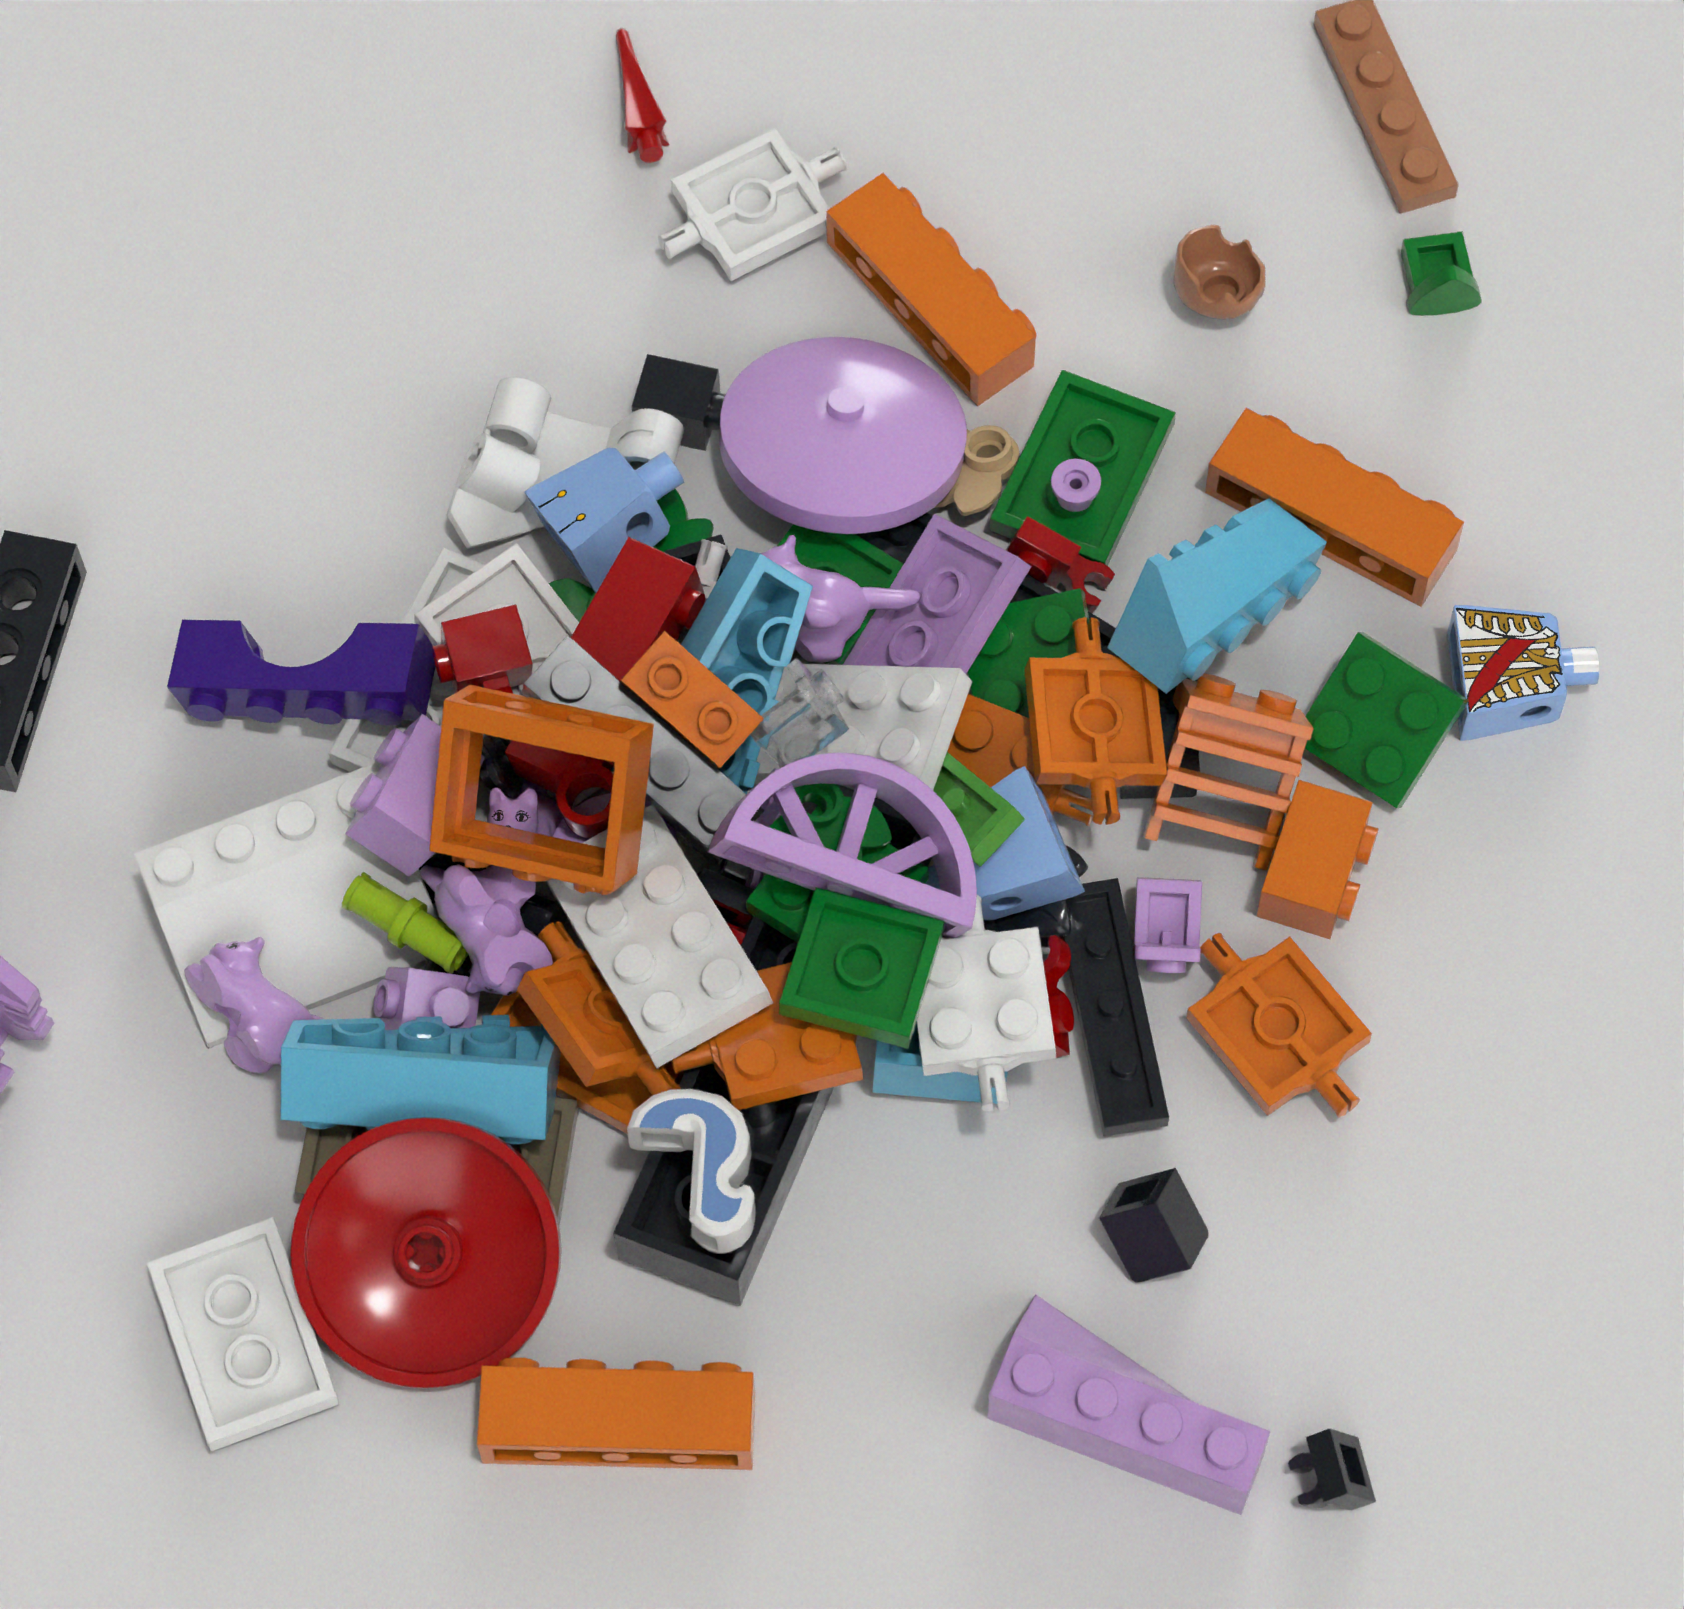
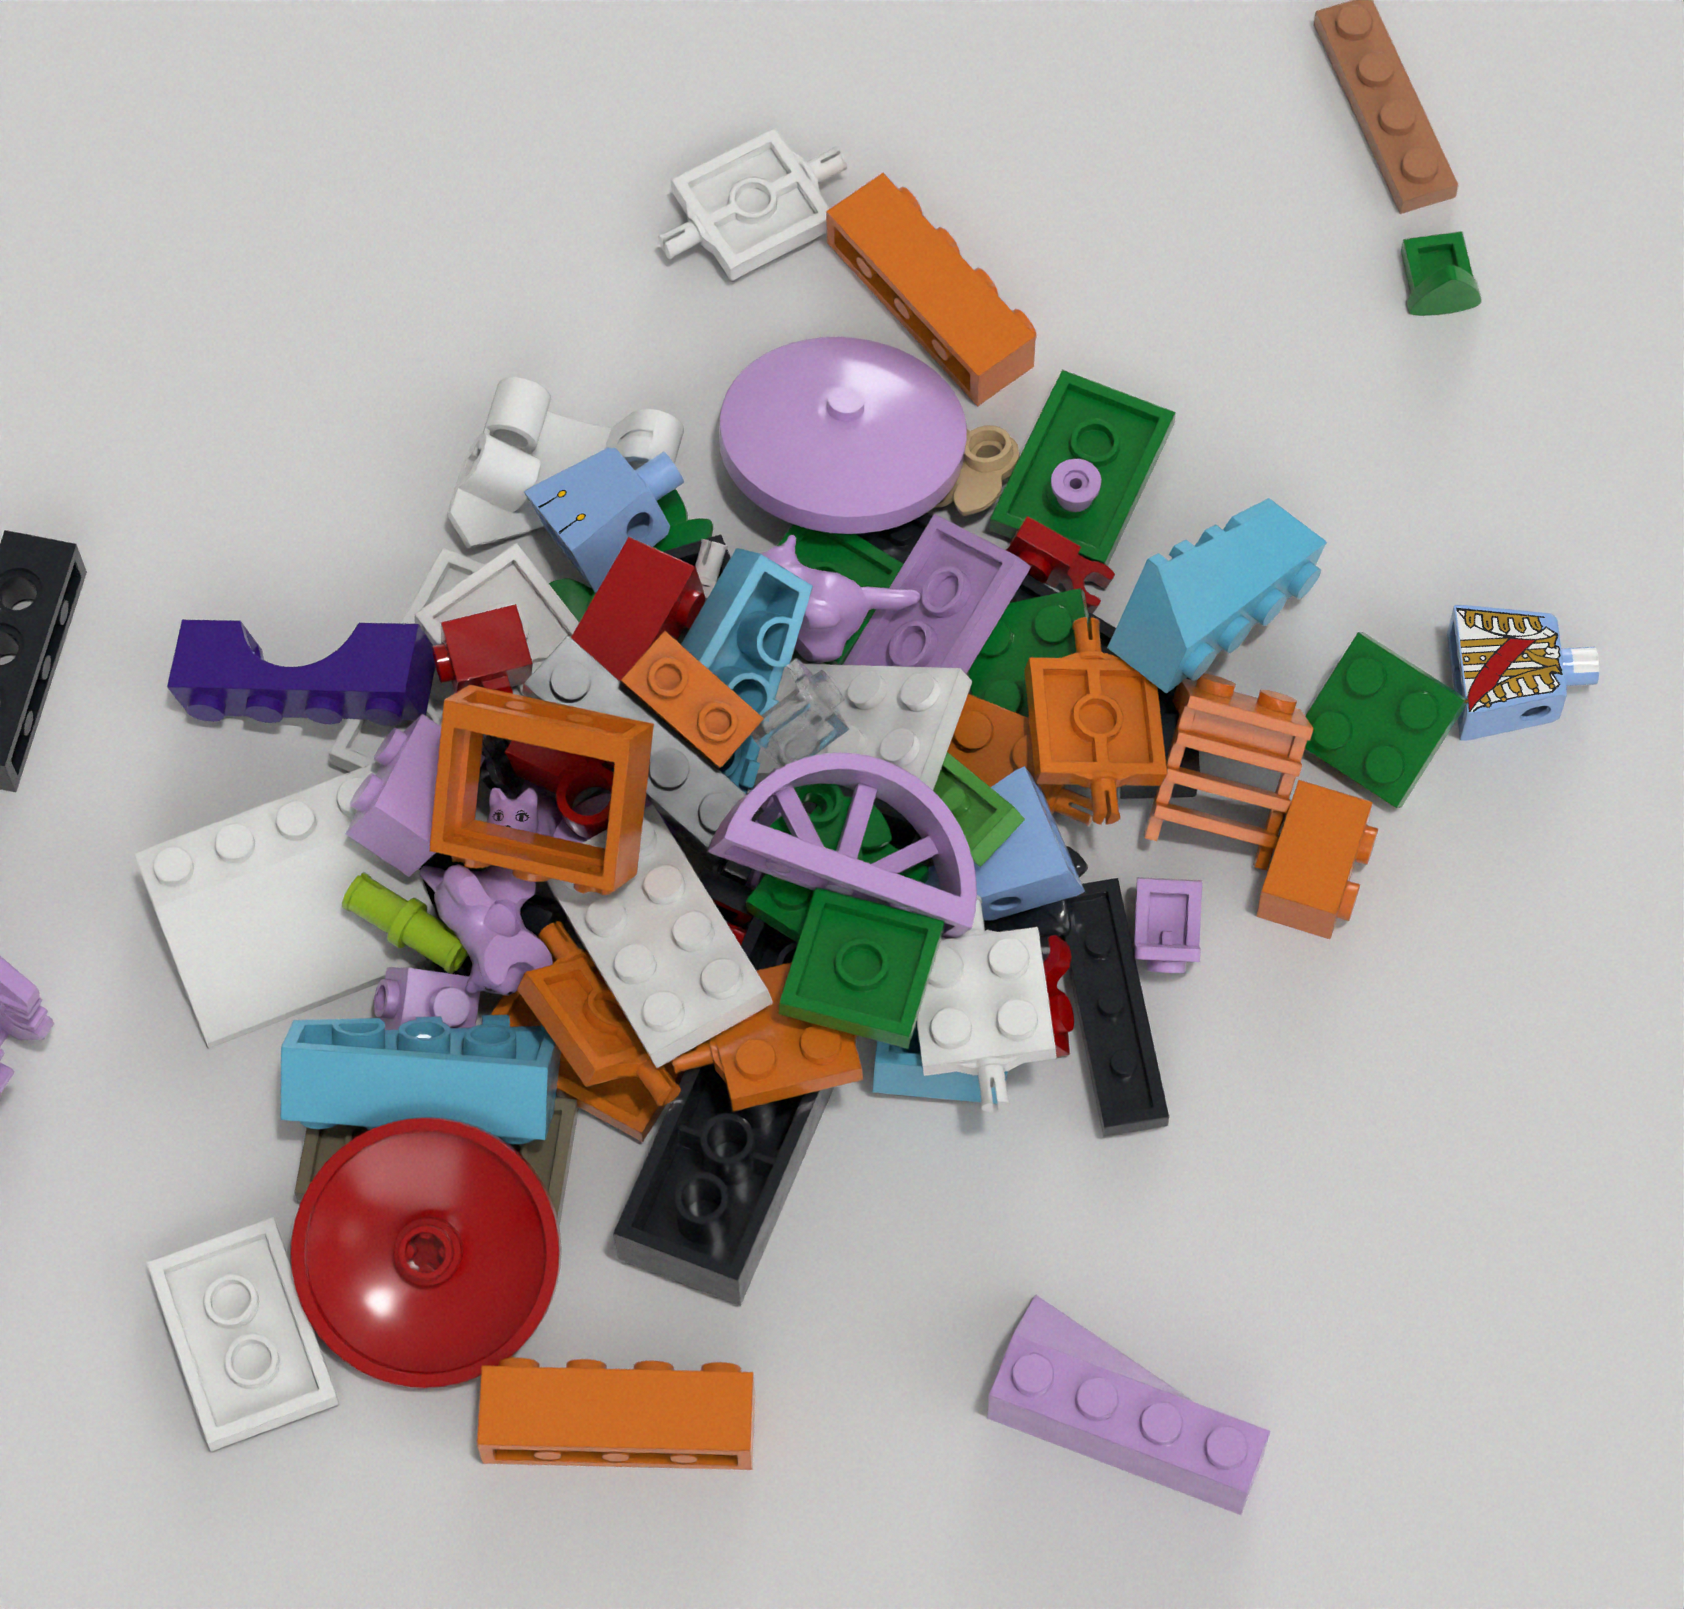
(256, 1009): lavender animal -> none
(642, 113): red piece -> none
(685, 392): black brick -> none
(721, 1149): white animal -> none
(1154, 1225): black panel -> none
(1217, 275): nougat hair -> none
(1278, 1025): orange plate -> none
(1338, 1469): black tile -> none
(1359, 513): orange brick -> none

